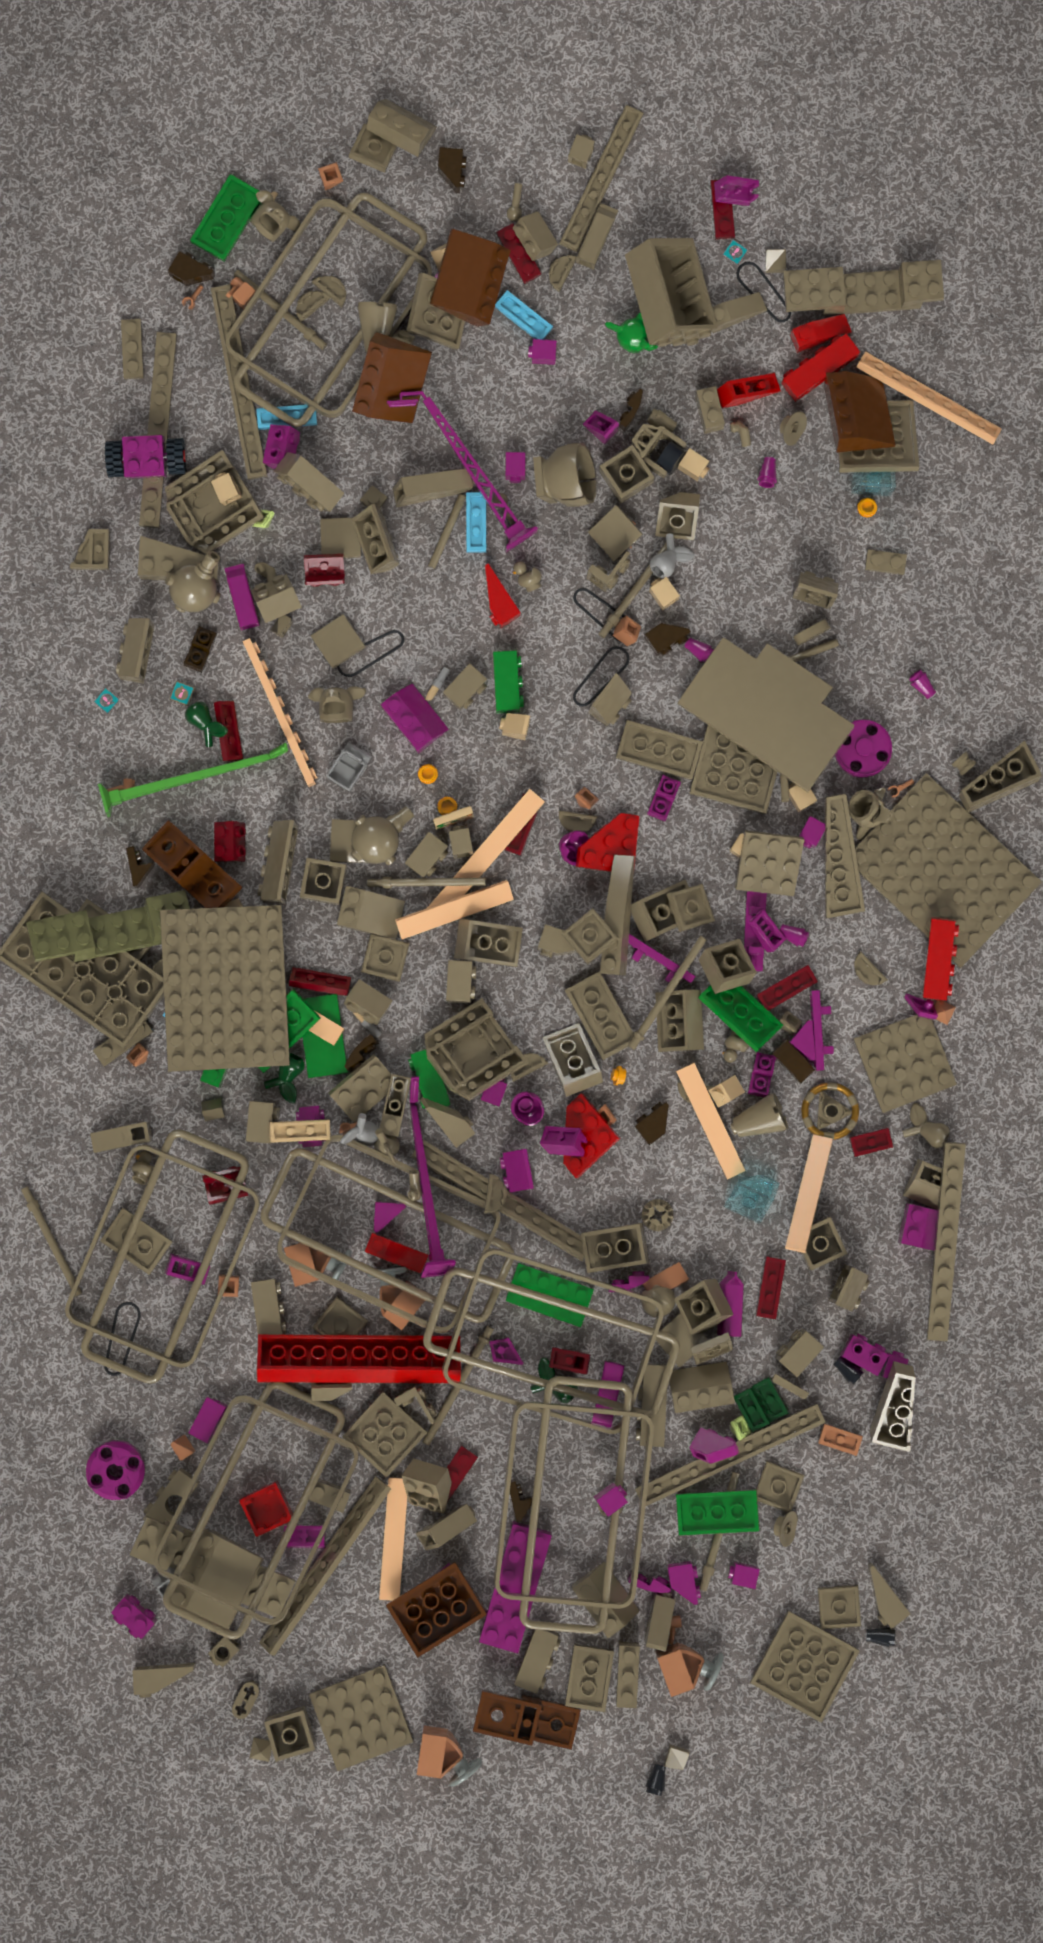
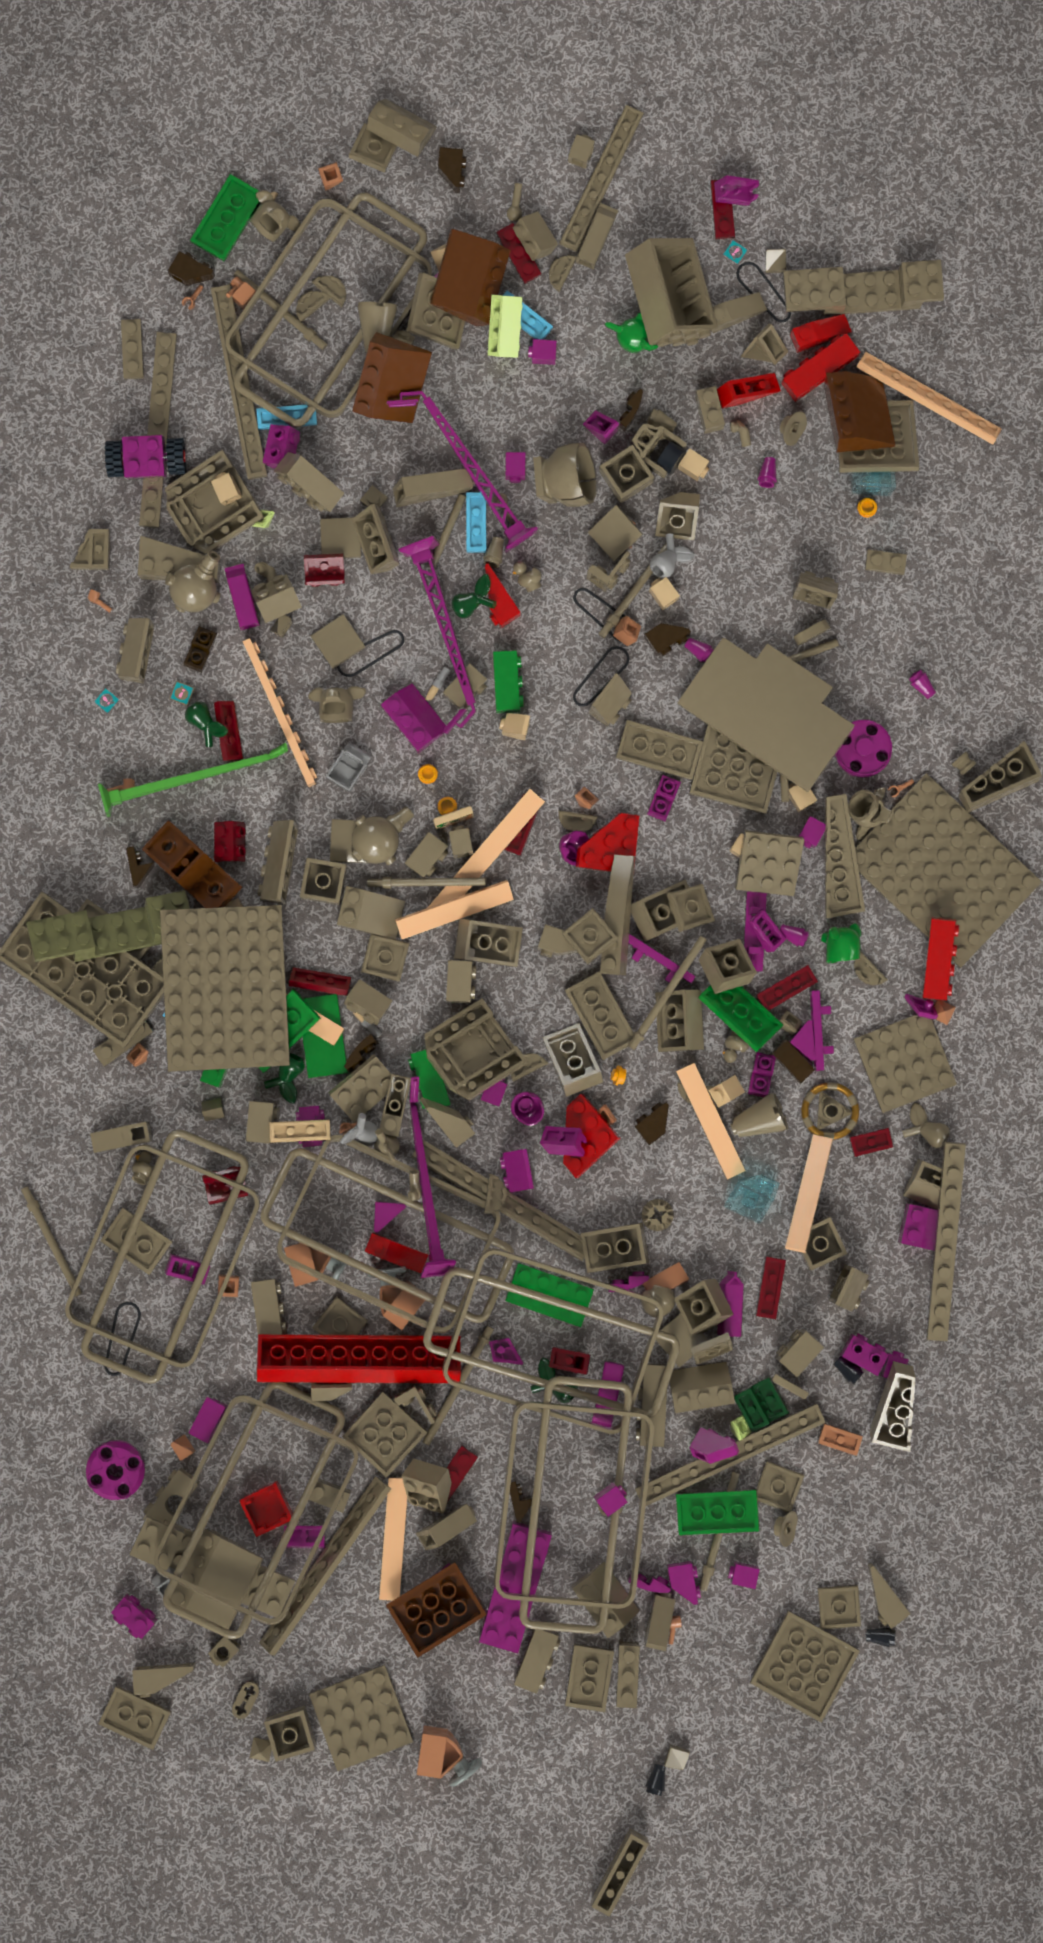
(93, 597): none -> nougat hand
(134, 1717): none -> dark tan plate
(421, 553): none -> magenta piece
(466, 603): none -> dark green piece
(494, 553): none -> dark tan cone
(504, 326): none -> yellowish green brick
(526, 1719): reddish brown bracket -> none
(619, 1872): none -> dark tan brick
(684, 1665): nougat piece -> none
(766, 346): none -> dark tan slope
(842, 943): none -> green piece

